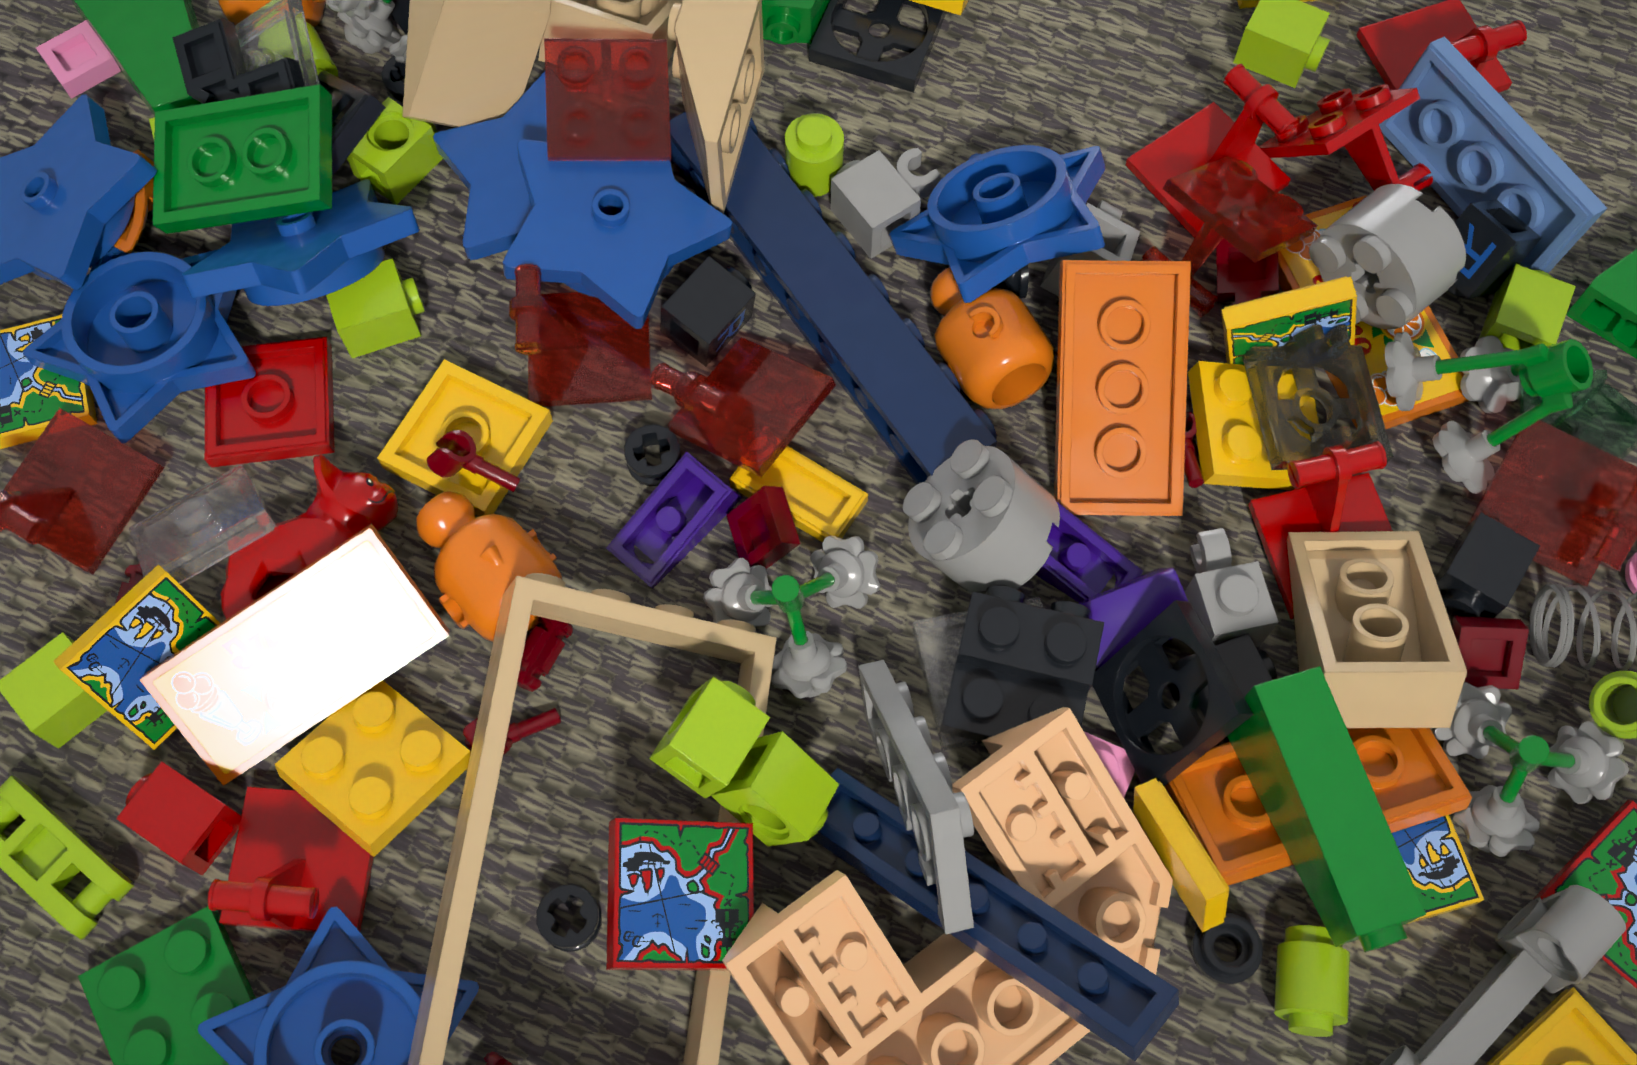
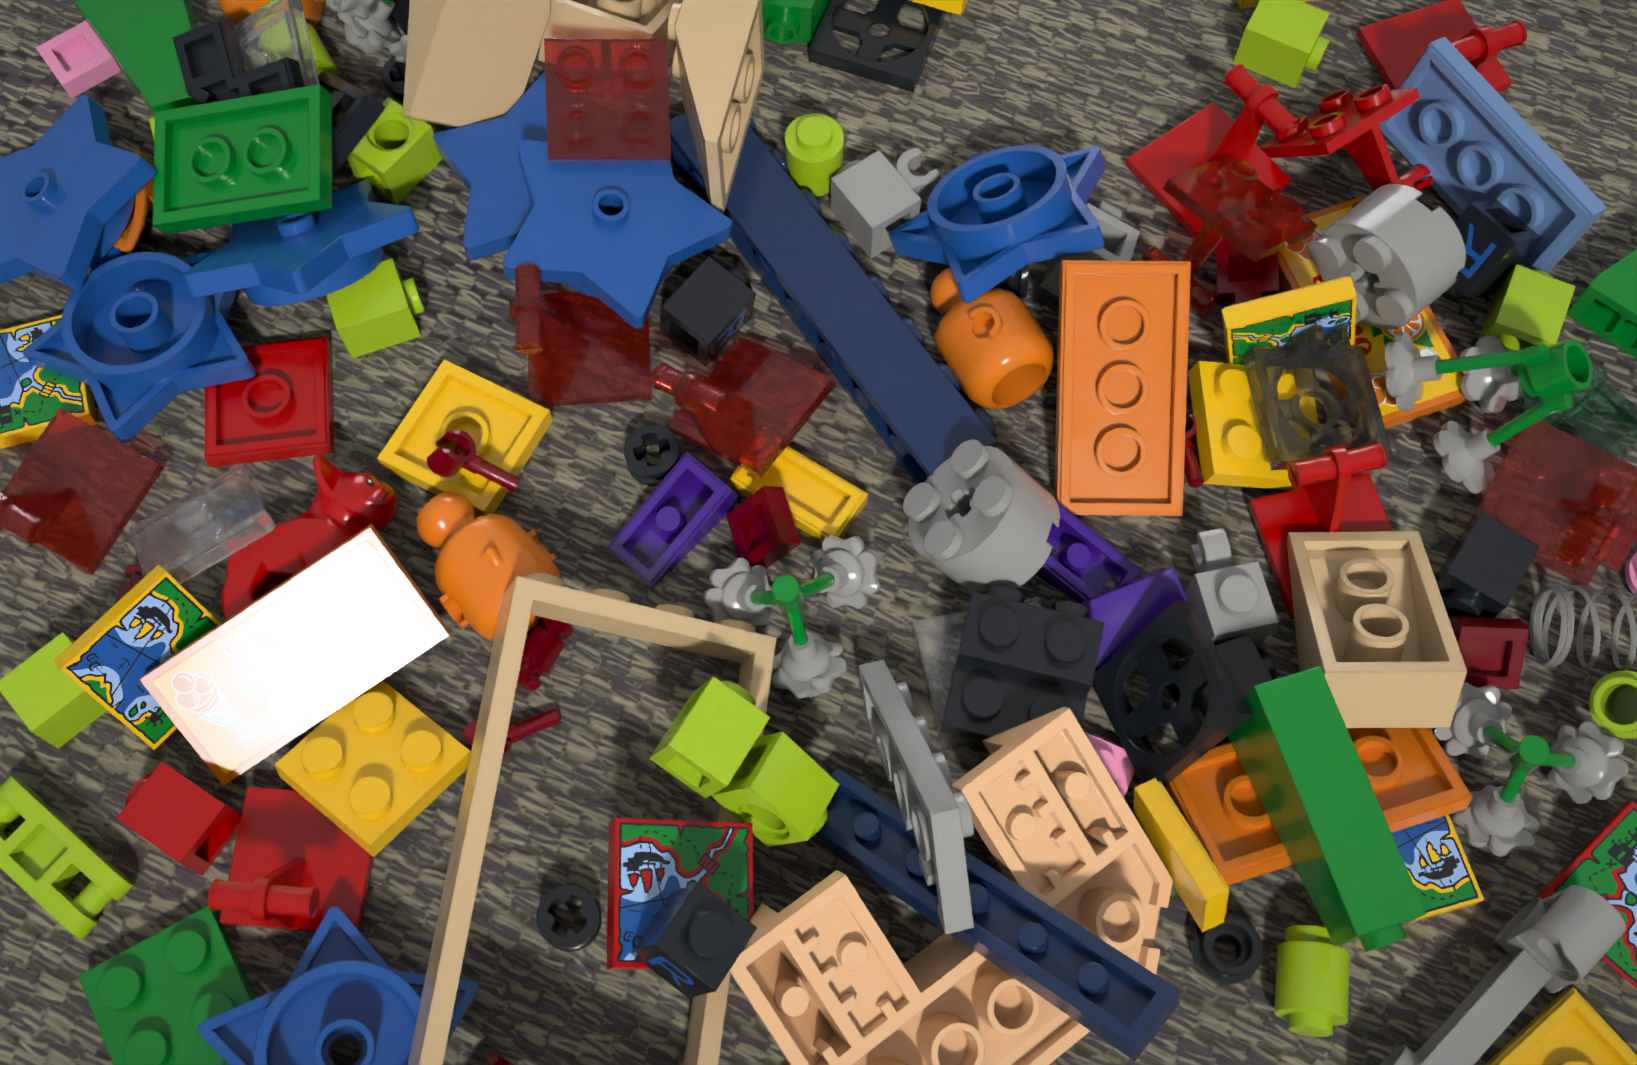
(694, 940): none -> black brick

